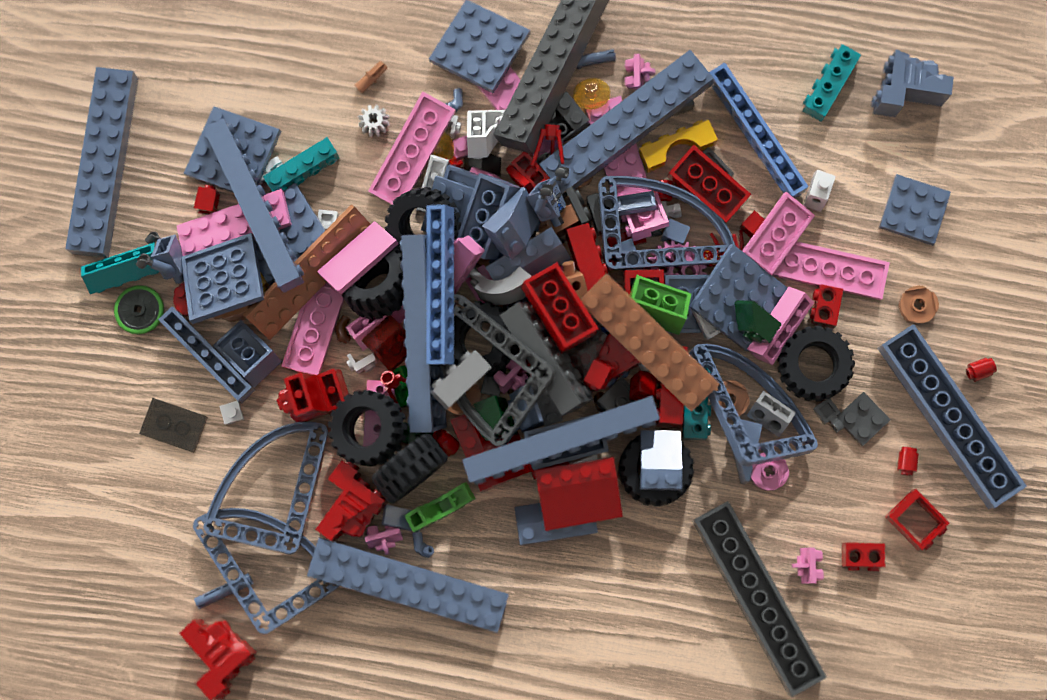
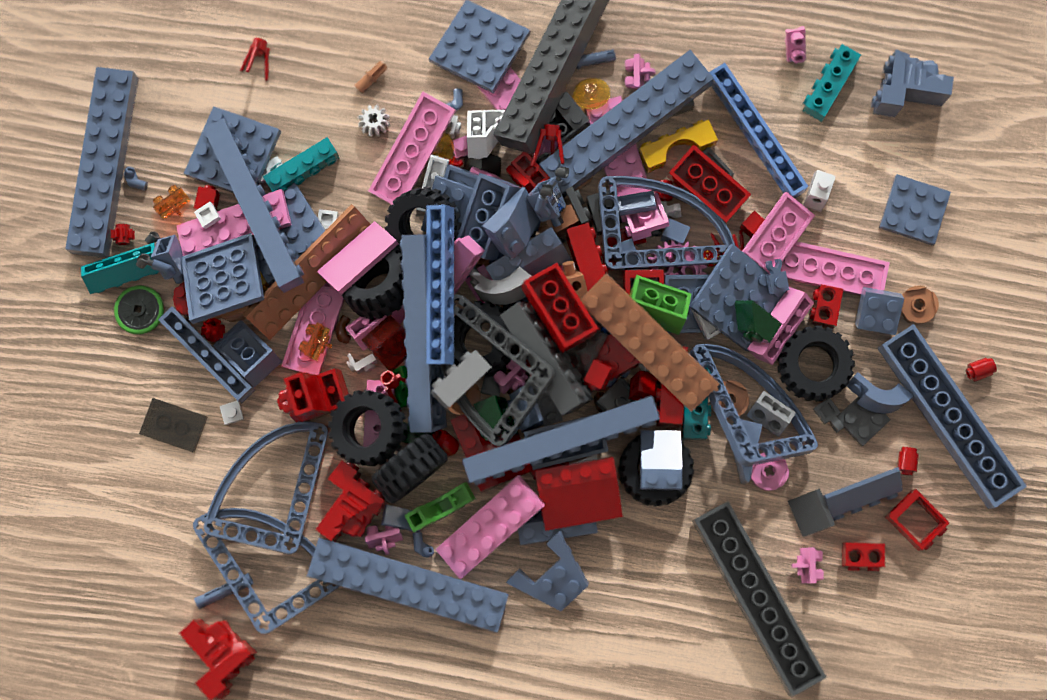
(122, 234): none -> red gear
(132, 179): none -> sand blue arm
(172, 203): none -> clear orange hips
(207, 215): none -> white plate
(212, 329): none -> red gear
(257, 48): none -> red plant
(317, 342): none -> clear orange hips
(490, 527): none -> bright pink plate
(559, 583): none -> sand blue wing
(777, 279): none -> sand blue plate
(795, 45): none -> bright pink hips
(811, 512): none -> dark grey tile
(863, 493): none -> sand blue slope
(877, 399): none -> sand blue arch
(879, 311): none -> sand blue brick

